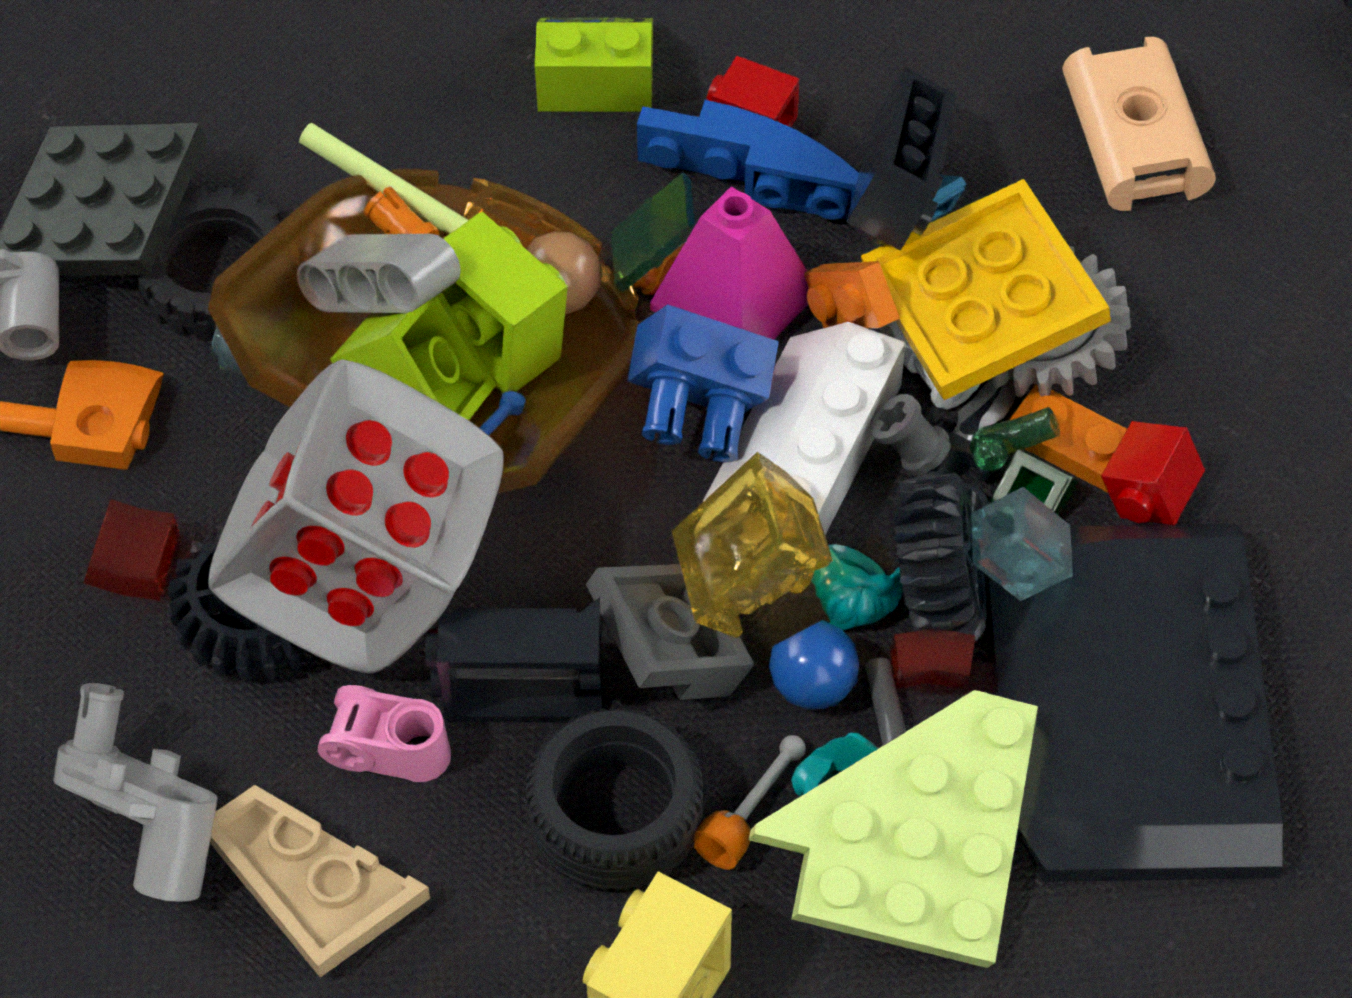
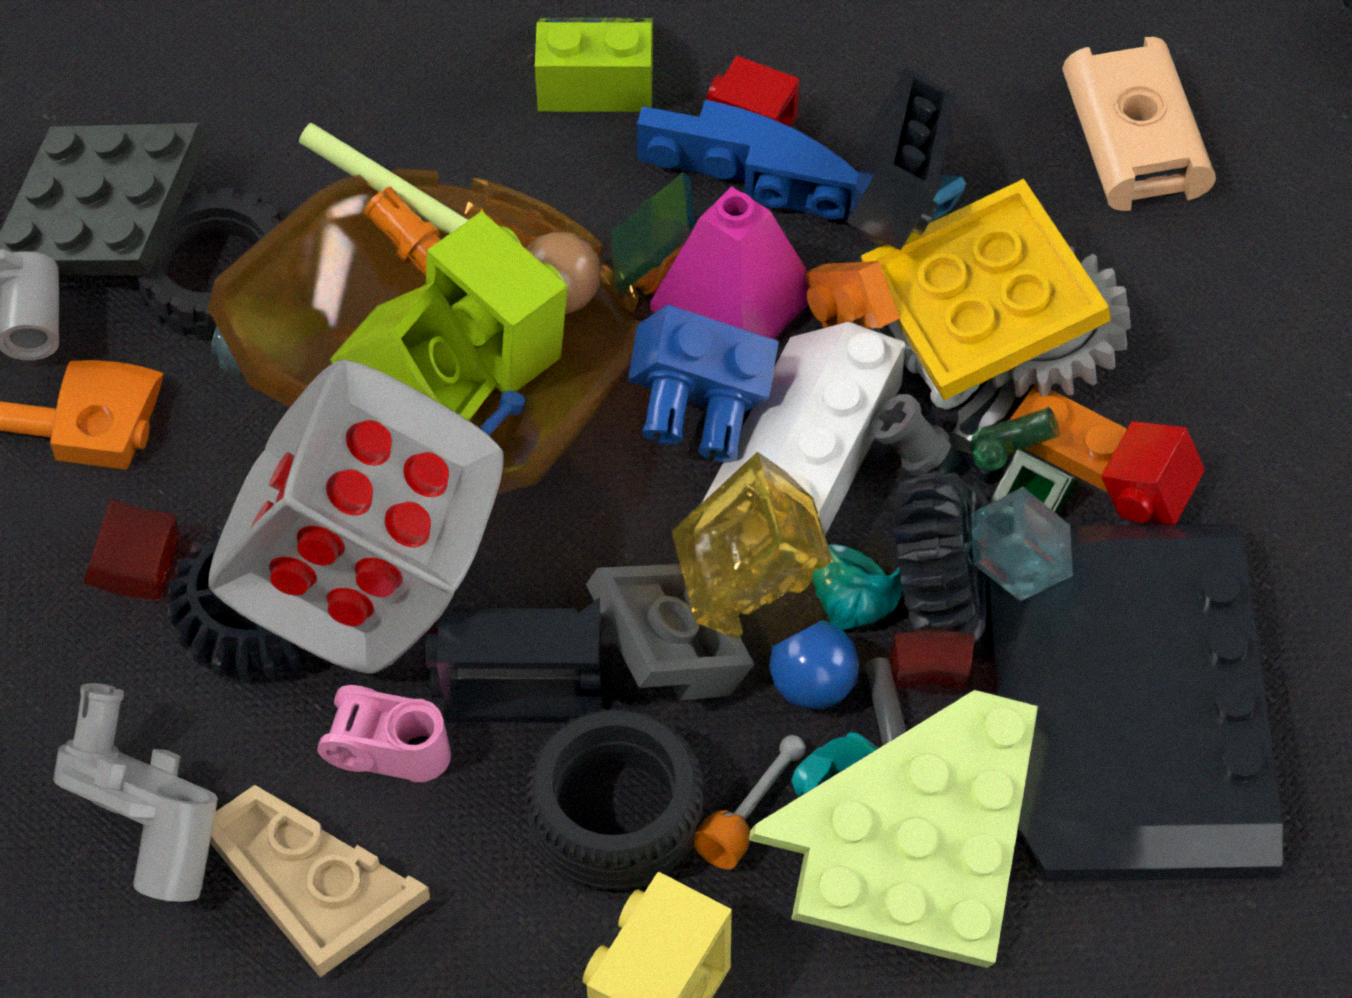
(379, 273): light grey beam -> none

